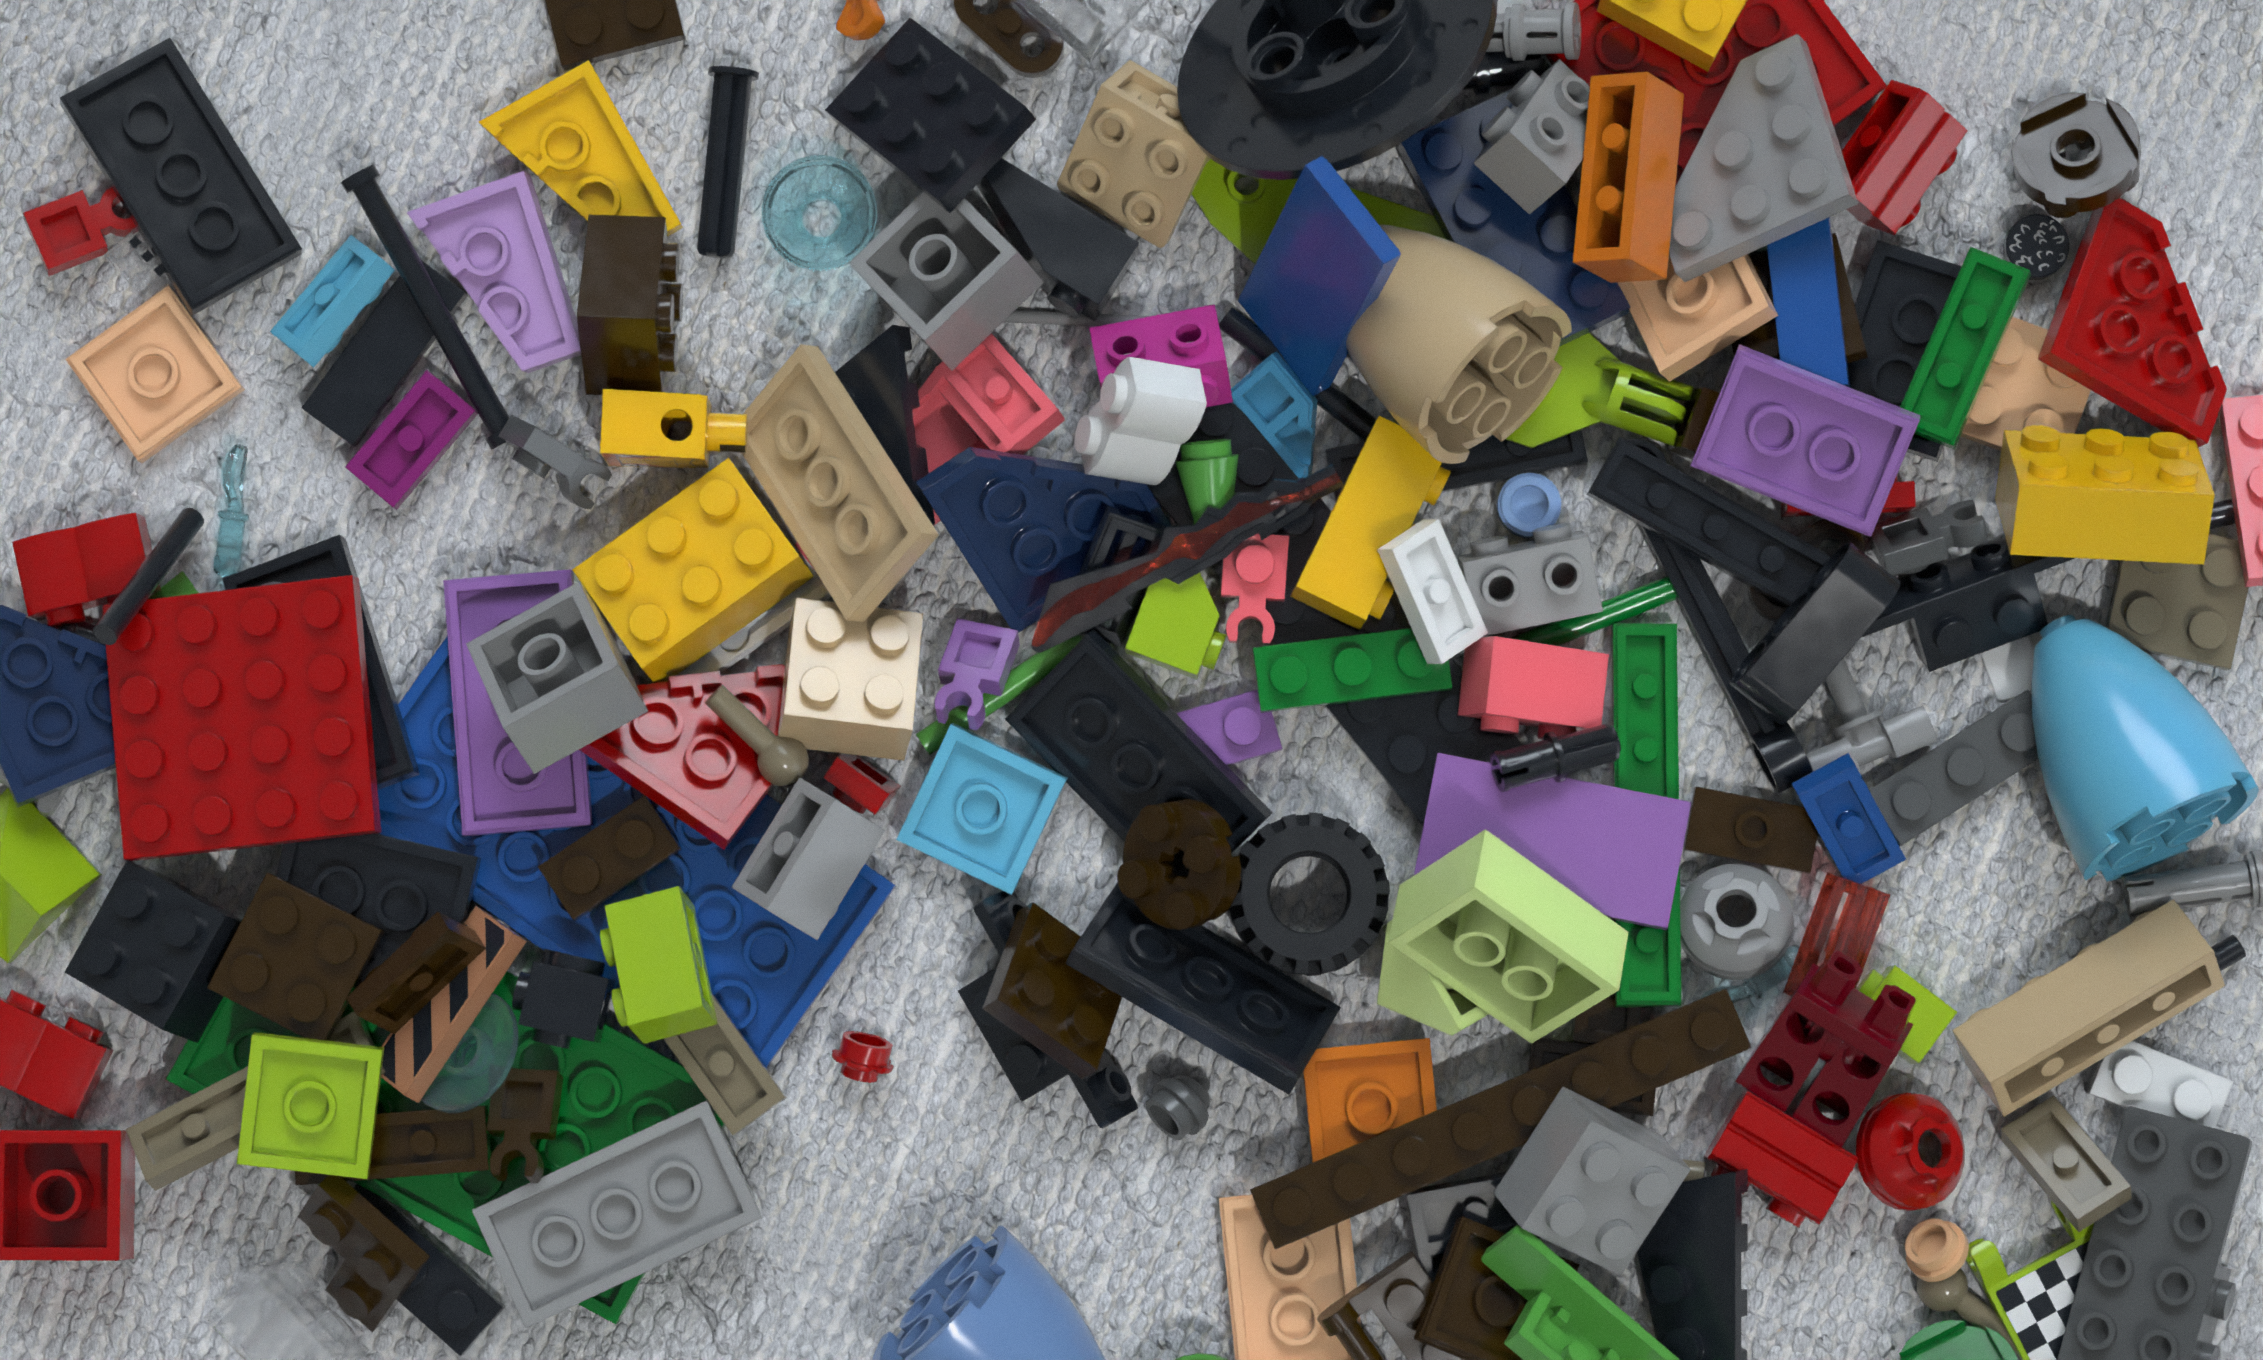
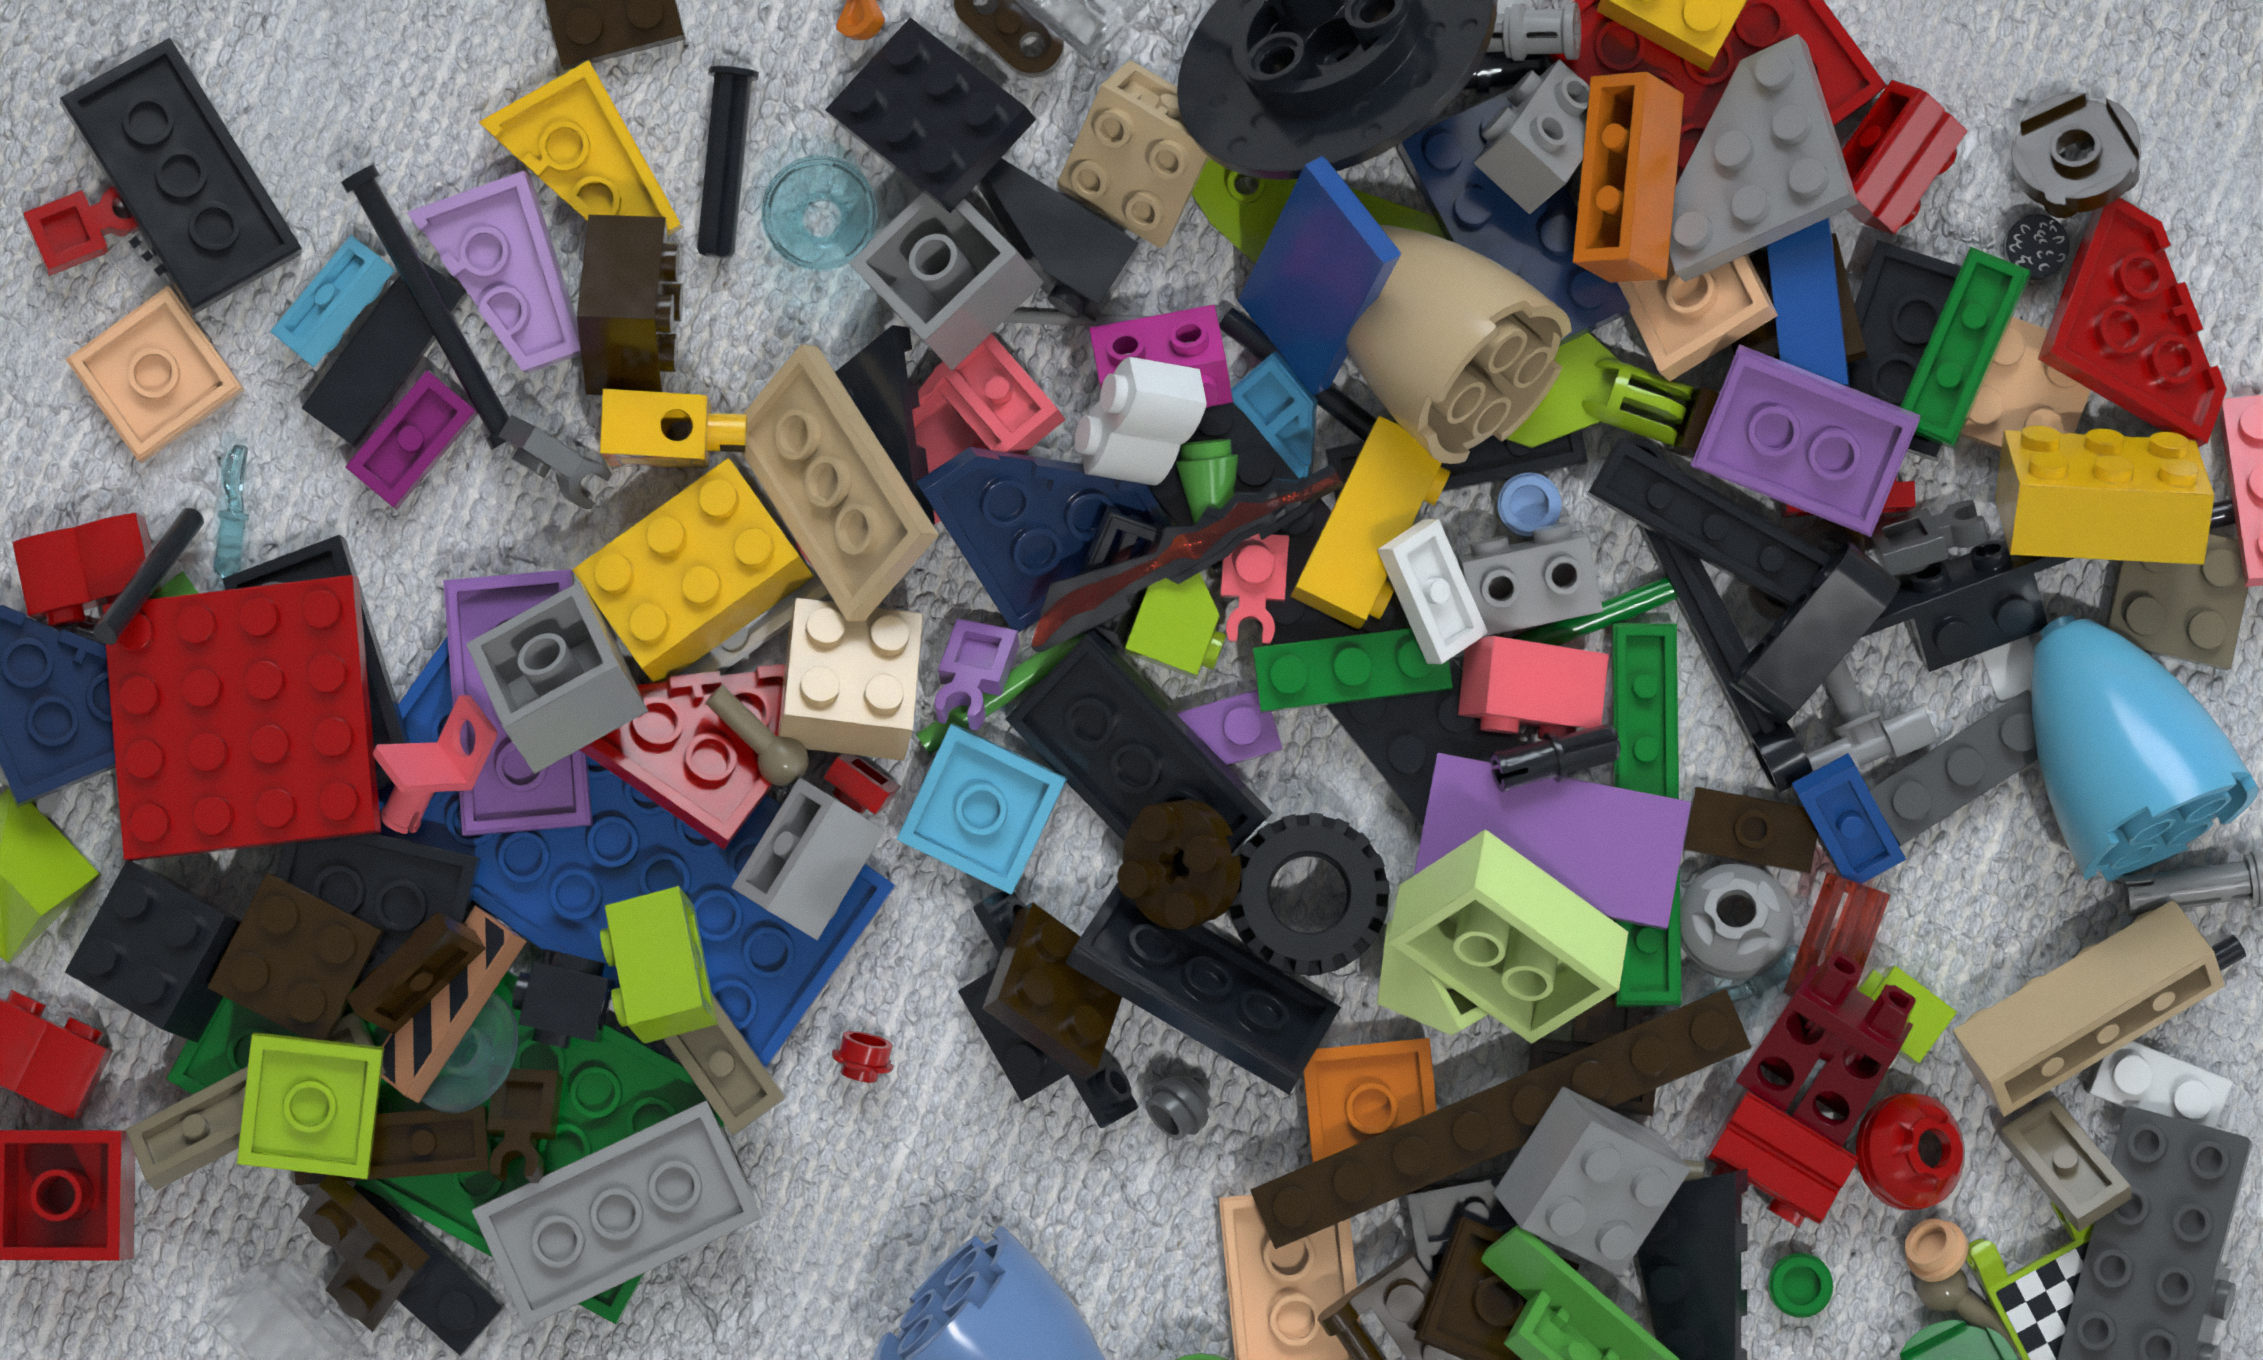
(433, 767): none -> coral bracket
(610, 858): dark brown plate -> none
(1800, 1285): none -> green tile

